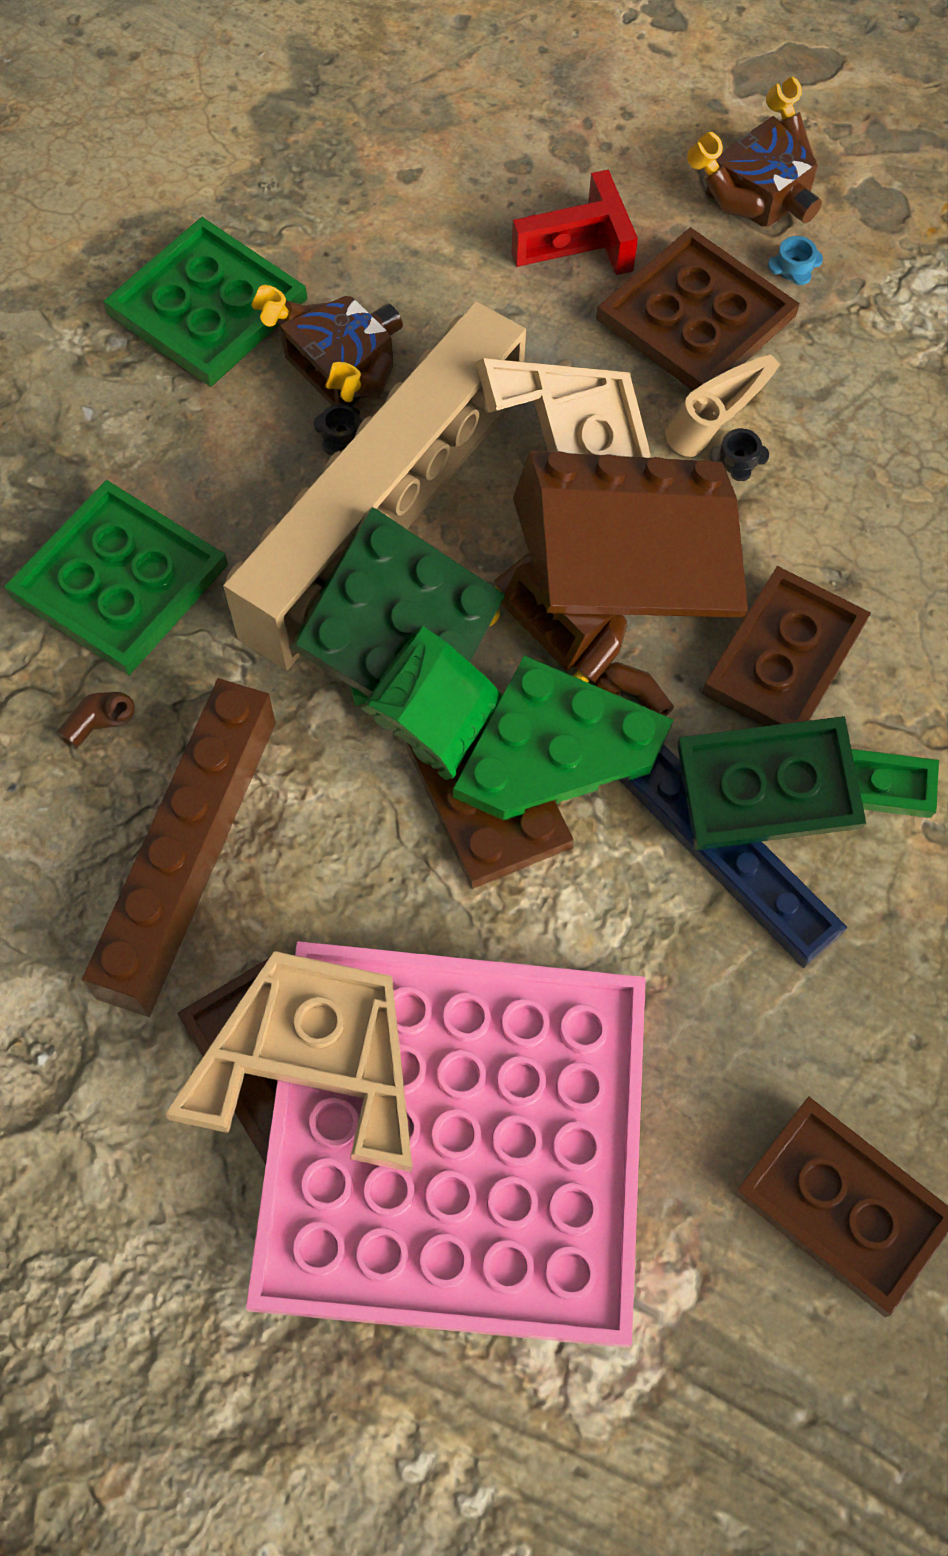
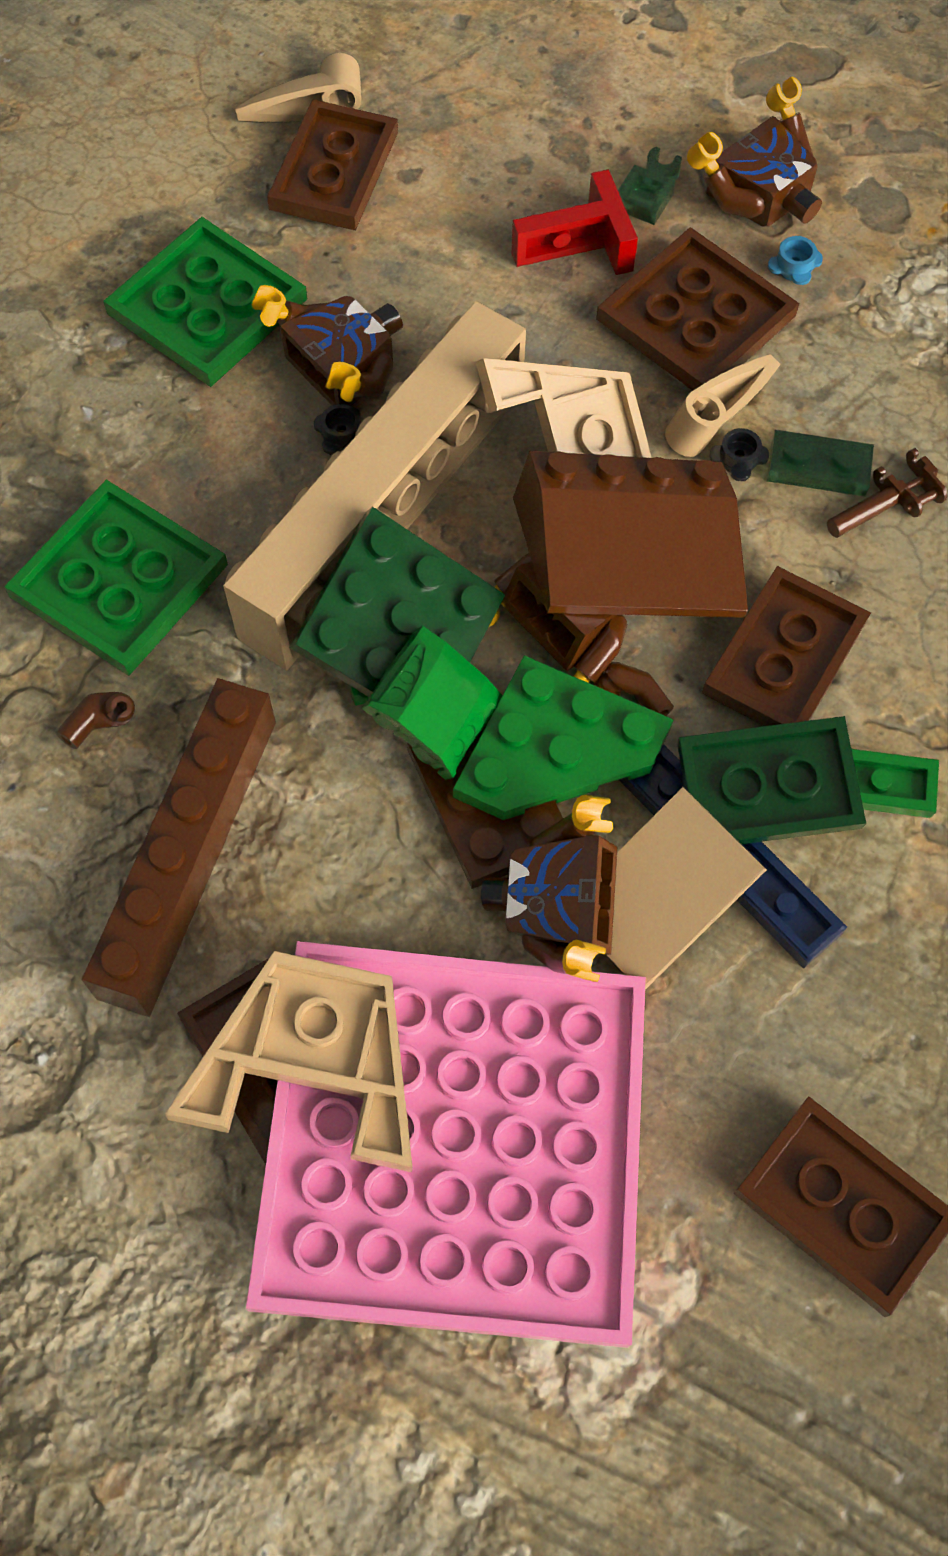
(289, 101): none -> tan piece
(333, 164): none -> reddish brown plate
(562, 891): none -> torso
(650, 189): none -> clear green plate
(674, 885): none -> tan tile
(820, 463): none -> clear green plate
(892, 493): none -> reddish brown piece

